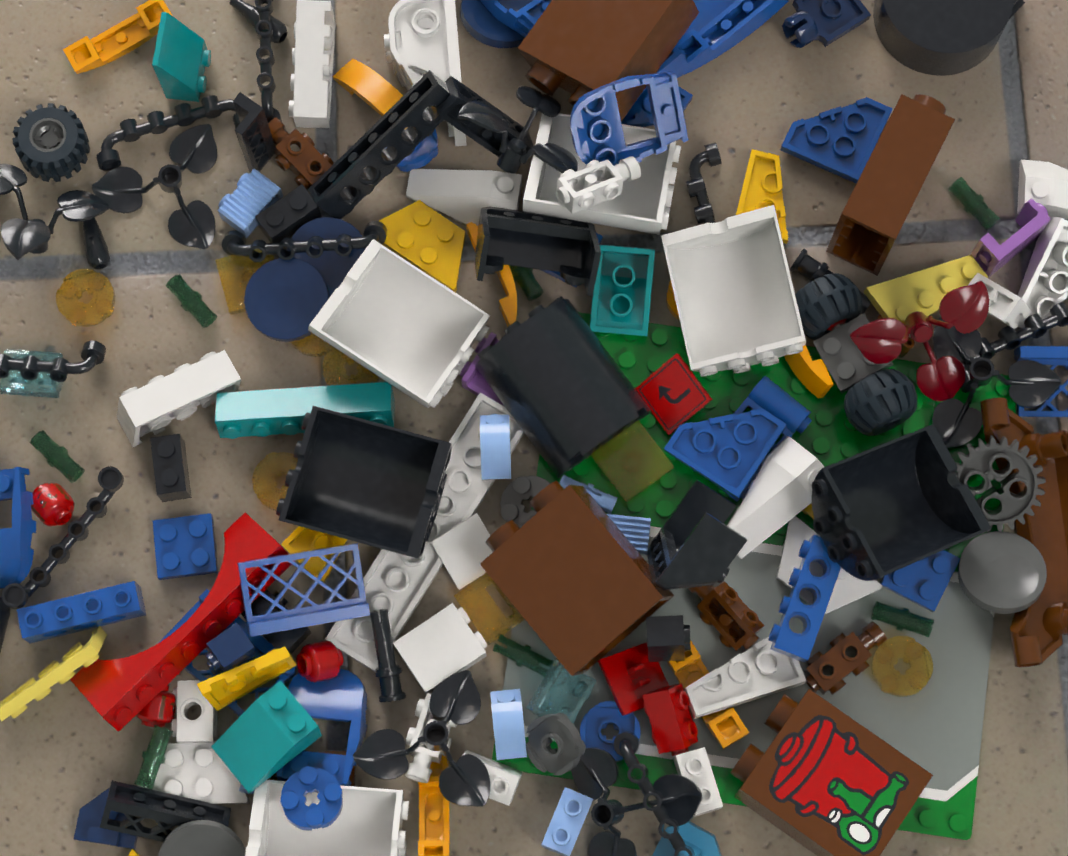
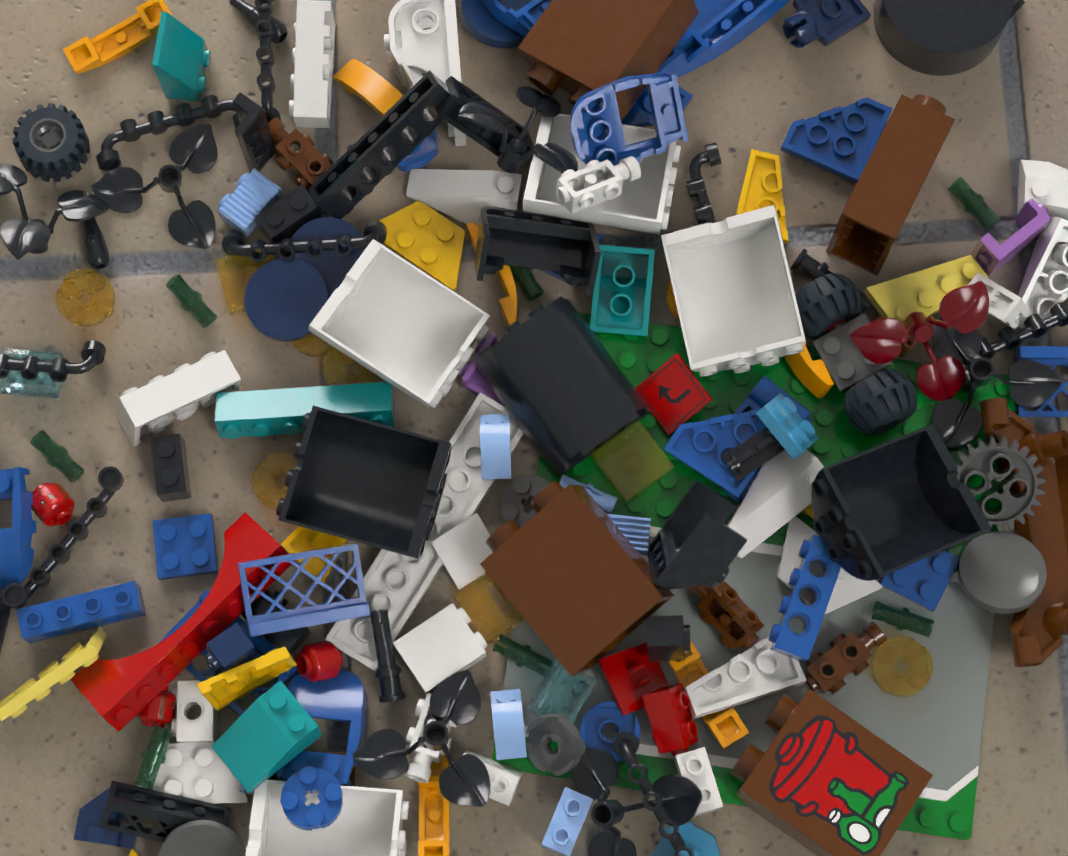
(752, 453): none -> black hinge
(787, 425): none -> dark azure plate

